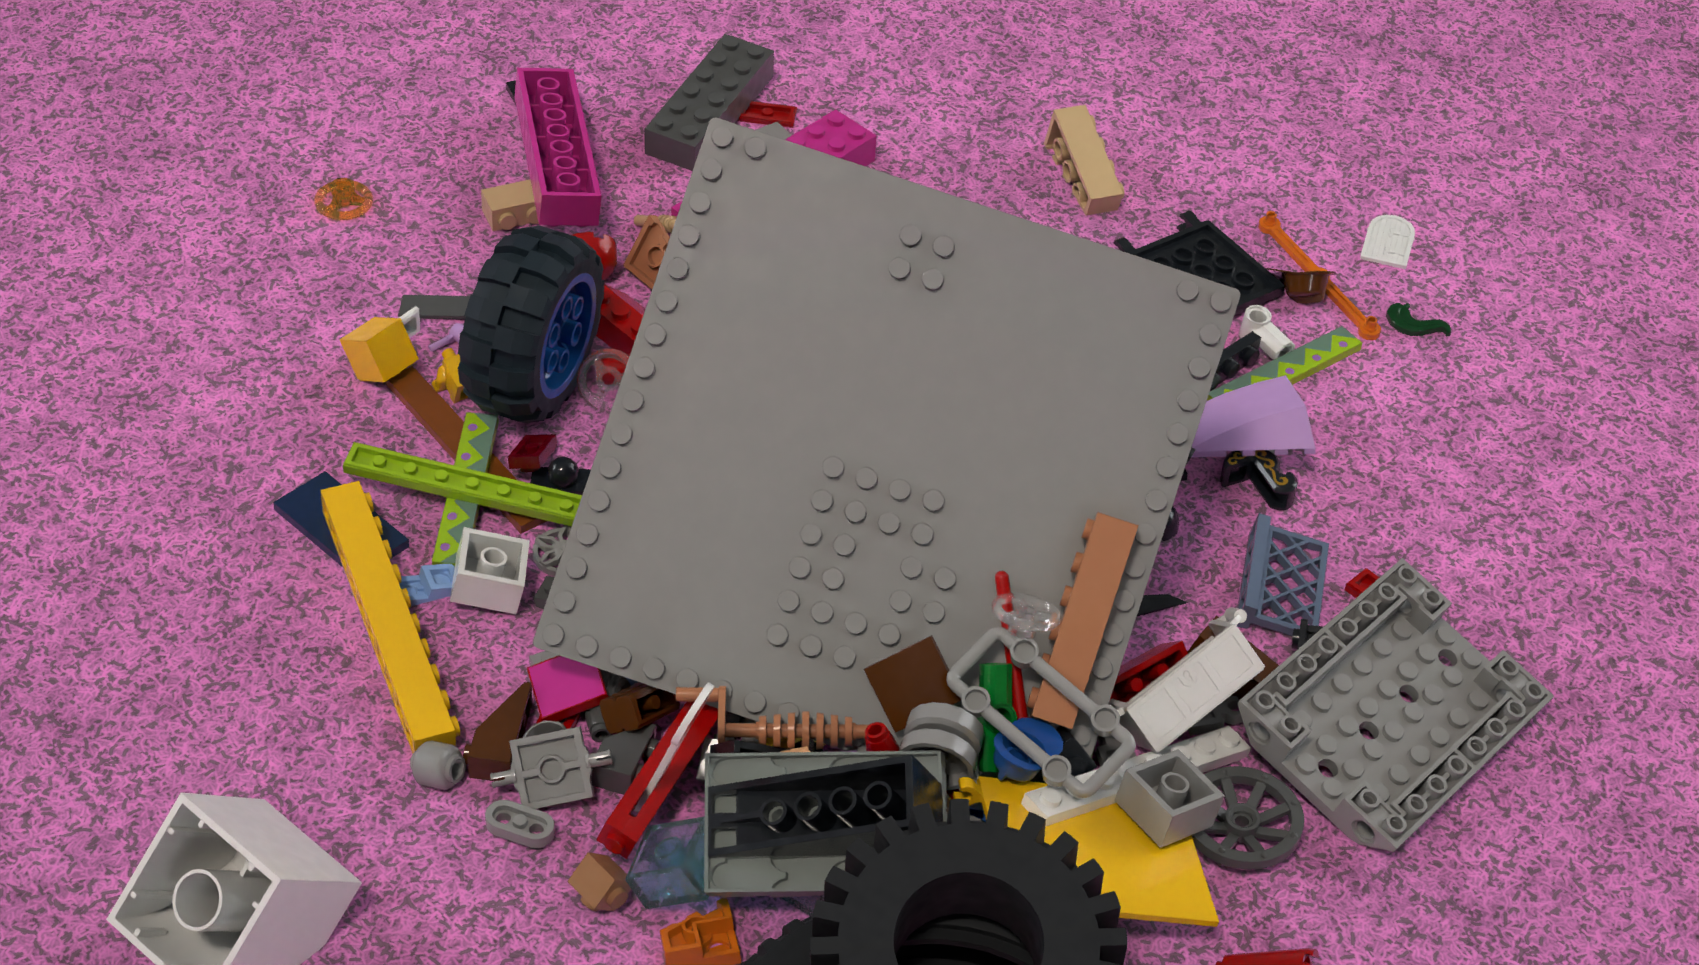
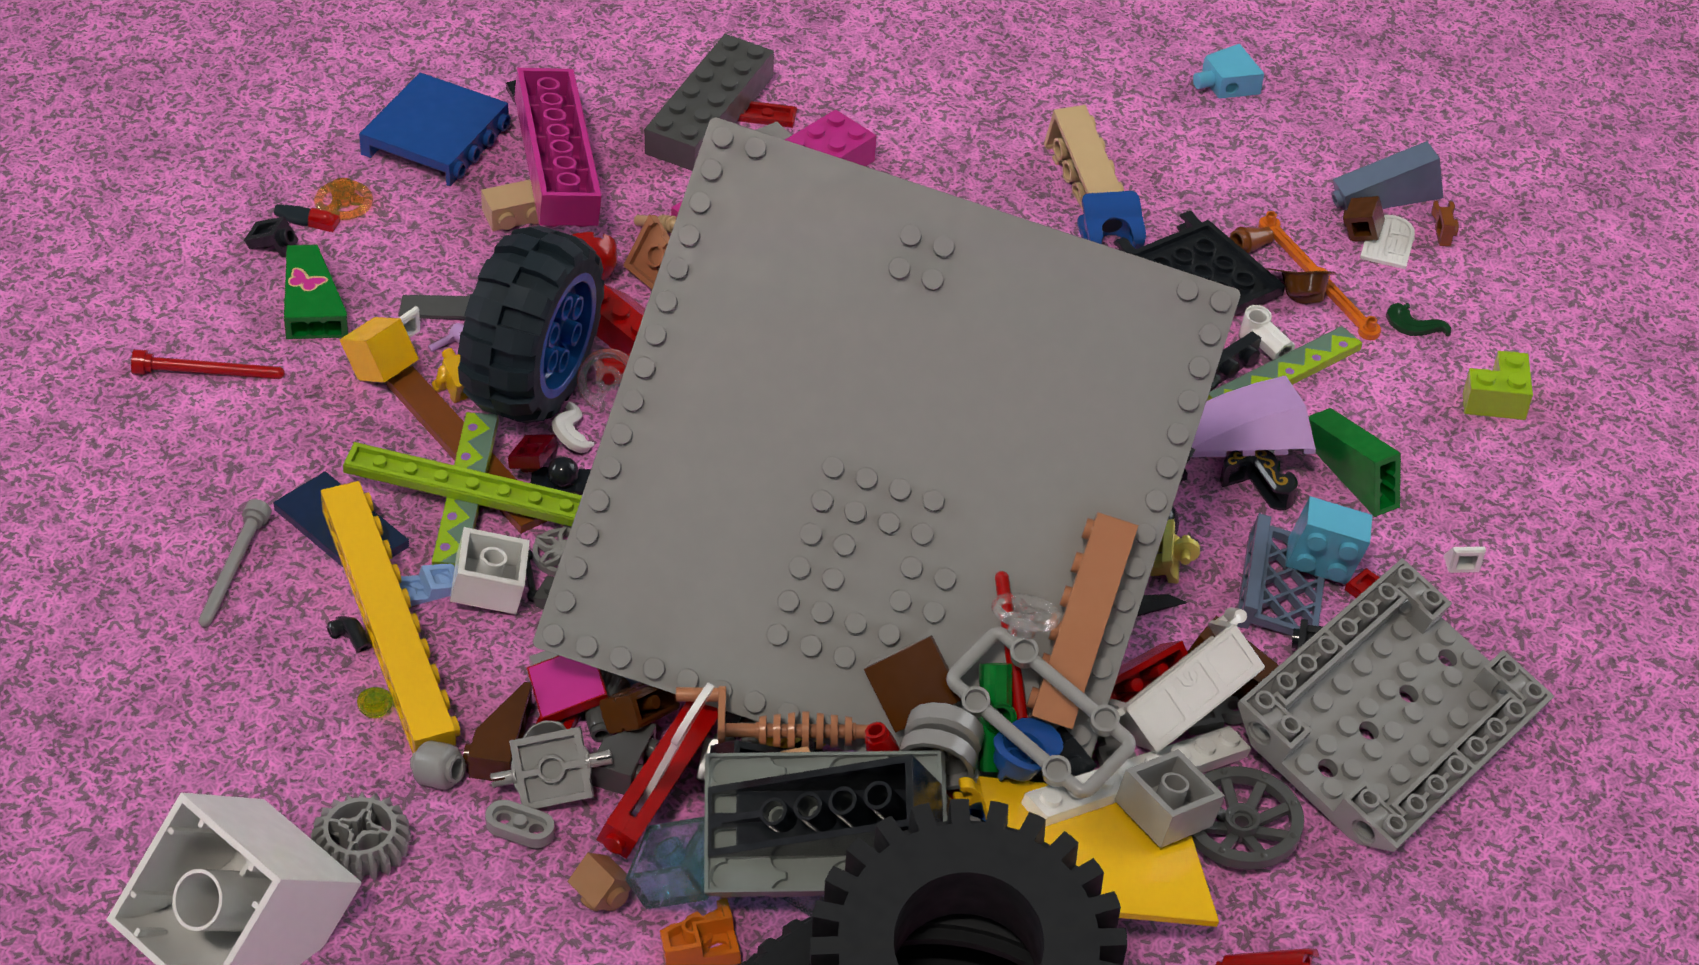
(144, 362): none -> red piece
(254, 517): none -> light grey piece
(270, 233): none -> black bracket
(308, 217): none -> piece
(311, 298): none -> green slope
(351, 629): none -> black arm
(358, 827): none -> light grey gear
(374, 702): none -> clear neon green plate
(437, 126): none -> blue panel
(530, 579): none -> black hinge
(565, 431): none -> white piece
(1112, 215): none -> blue piece
(1173, 552): none -> light yellow hips
(1230, 73): none -> medium azure torso
(1252, 237): none -> dark orange cone
(1328, 540): none -> medium azure brick
(1359, 460): none -> green slope
(1364, 218): none -> reddish brown brick
(1397, 179): none -> sand blue slope
(1445, 225): none -> dark orange plate
(1464, 559): none -> white slope
(1500, 391): none -> lime brick

